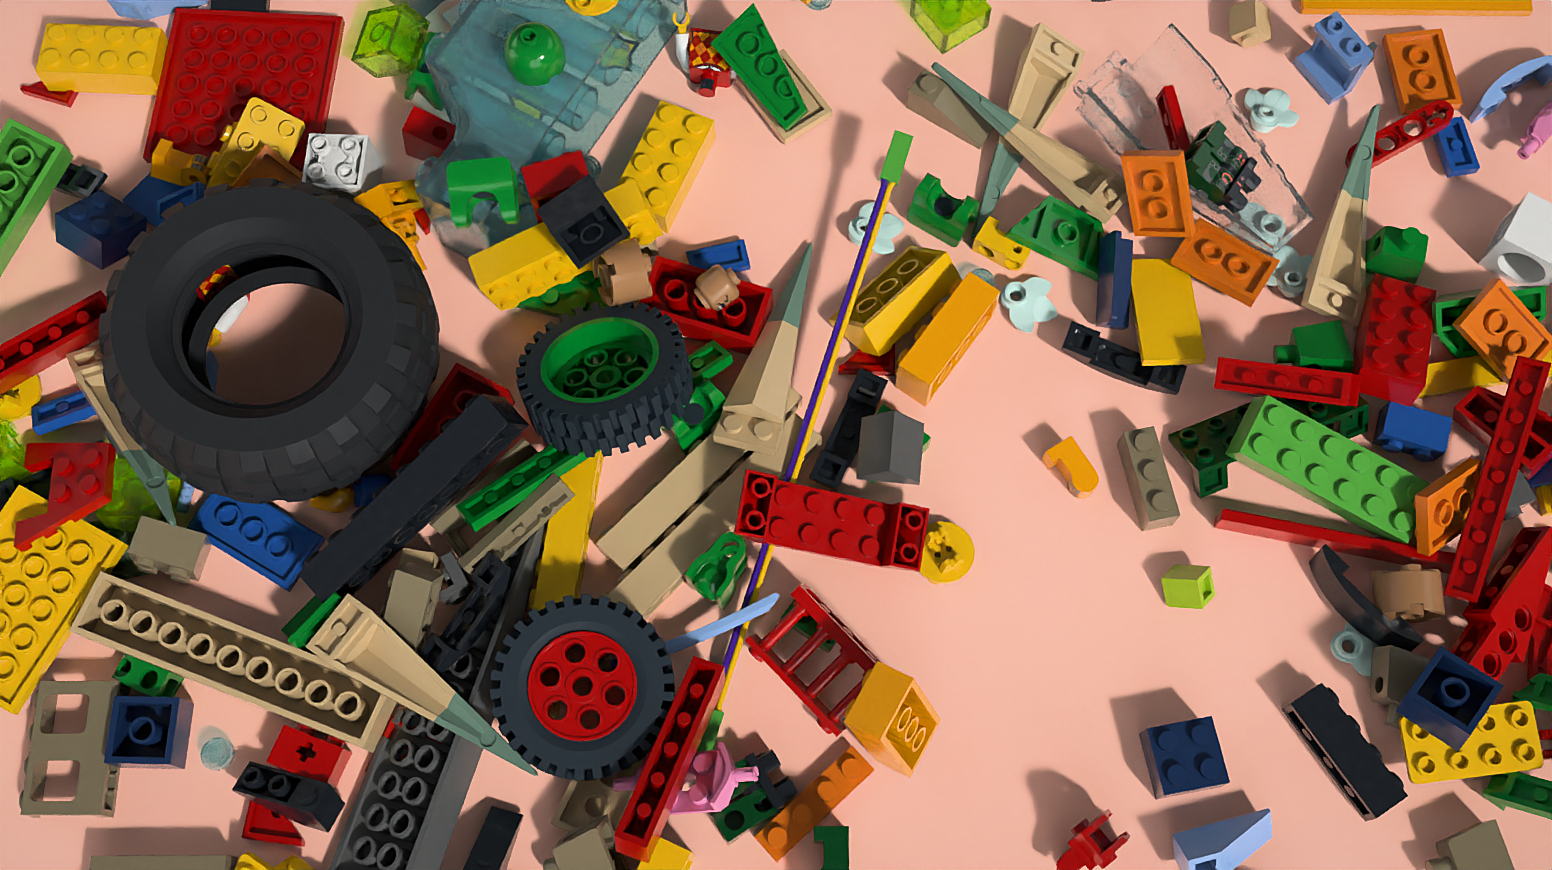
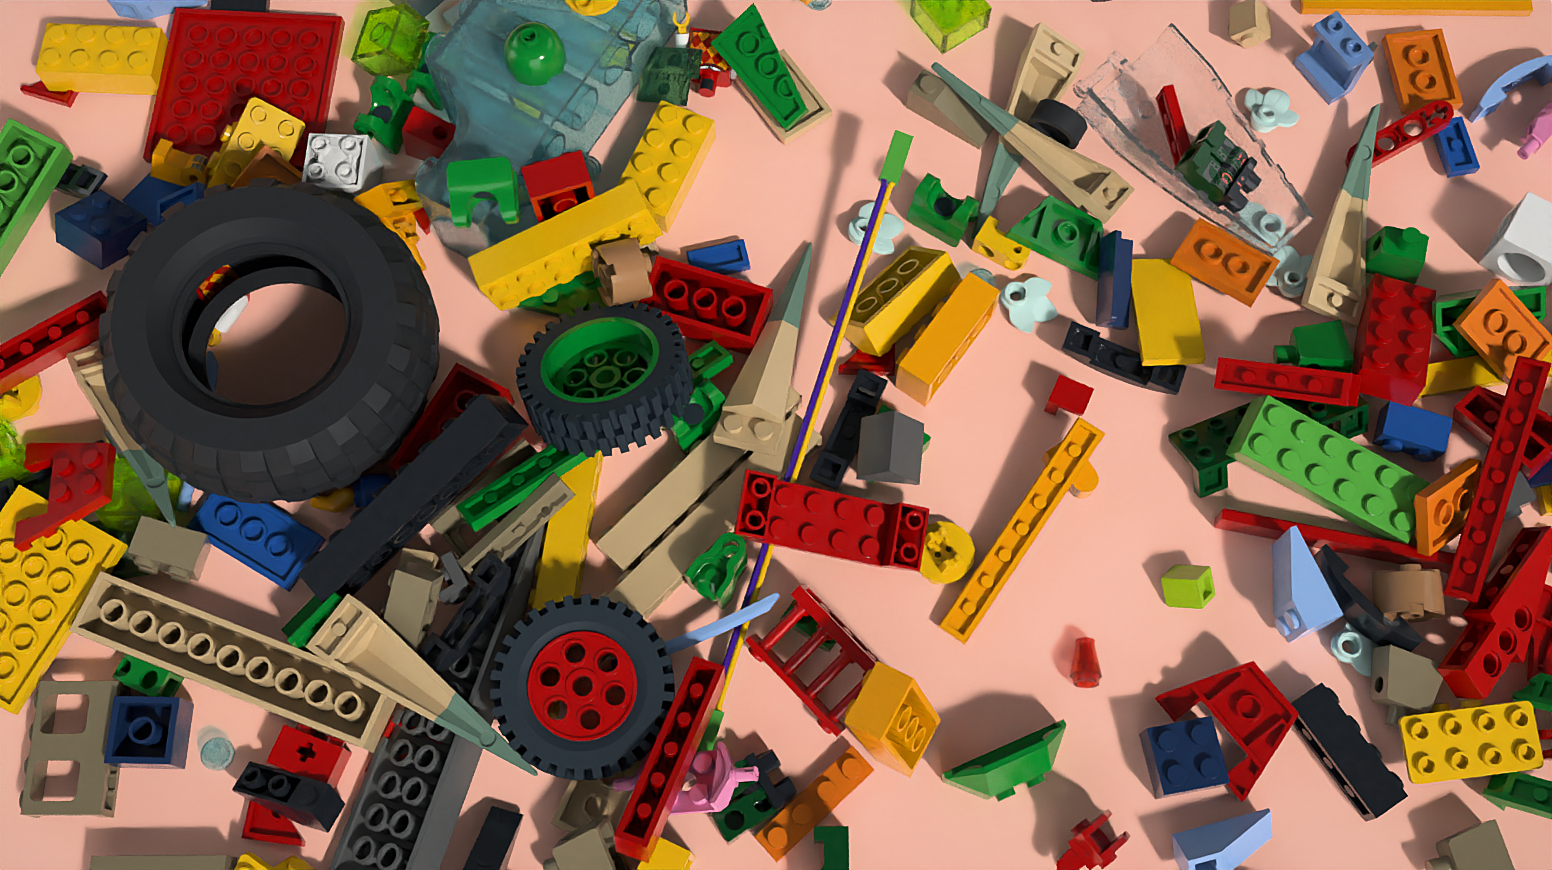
(61, 412): blue plate -> none
(386, 114): none -> green piece
(583, 221): black brick -> none
(669, 75): none -> clear green slope
(717, 287): medium nougat head -> none
(1010, 765): none -> green wedge
(1021, 530): none -> light orange tile
(1058, 122): none -> black tyre
(1069, 396): none -> red panel
(1085, 664): none -> clear red cone
(1148, 478): dark tan brick -> none
(1158, 193): orange plate -> none
(1247, 708): none -> red wing
(1299, 590): none -> light blue slope
(1449, 698): dark blue brick -> none

